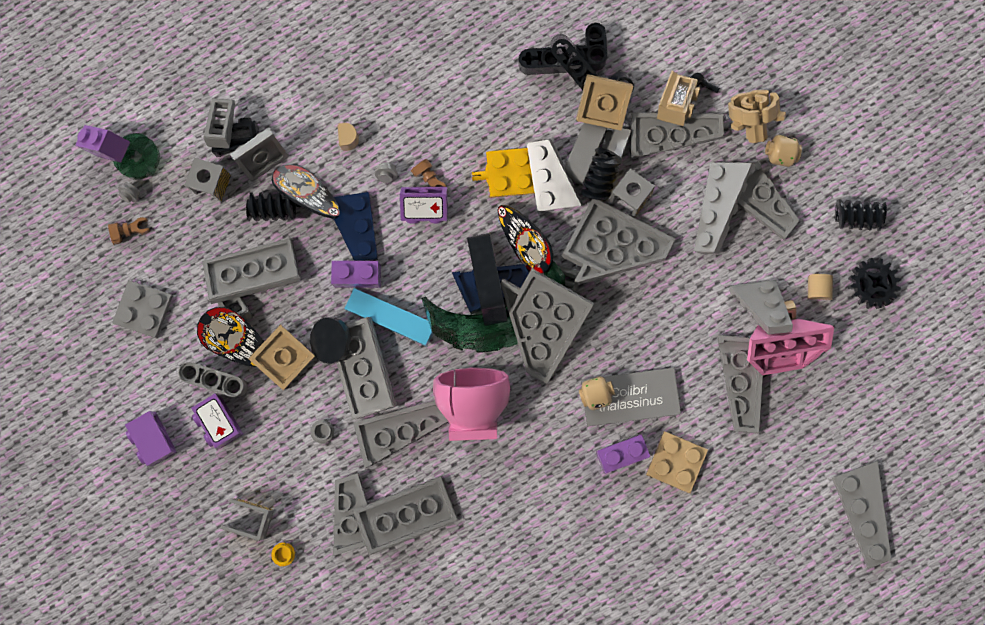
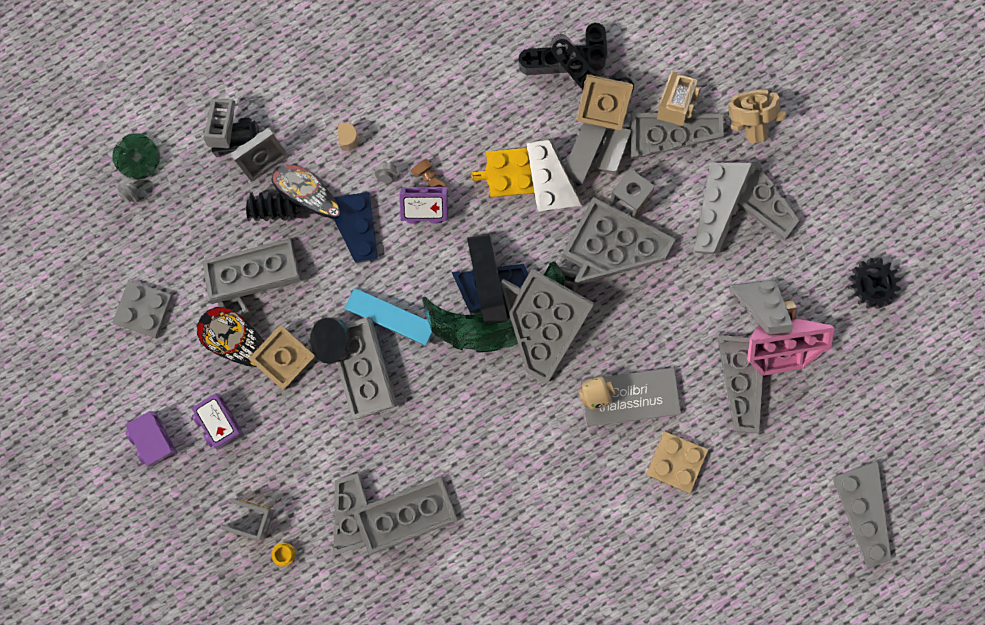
(102, 143): medium lavender brick -> none
(117, 231): medium nougat piece -> none
(202, 380): light grey beam -> none
(215, 186): light grey piece -> none
(322, 431): light grey plate -> none
(356, 274): medium lavender brick -> none
(394, 430): light grey wing -> none
(473, 402): bright pink plate -> none
(526, 239): shield -> none
(603, 175): black piece -> none
(622, 454): medium lavender brick -> none
(704, 83): black hand -> none
(783, 150): tan head -> none
(820, 286): tan brick -> none
(860, 214): black piece -> none

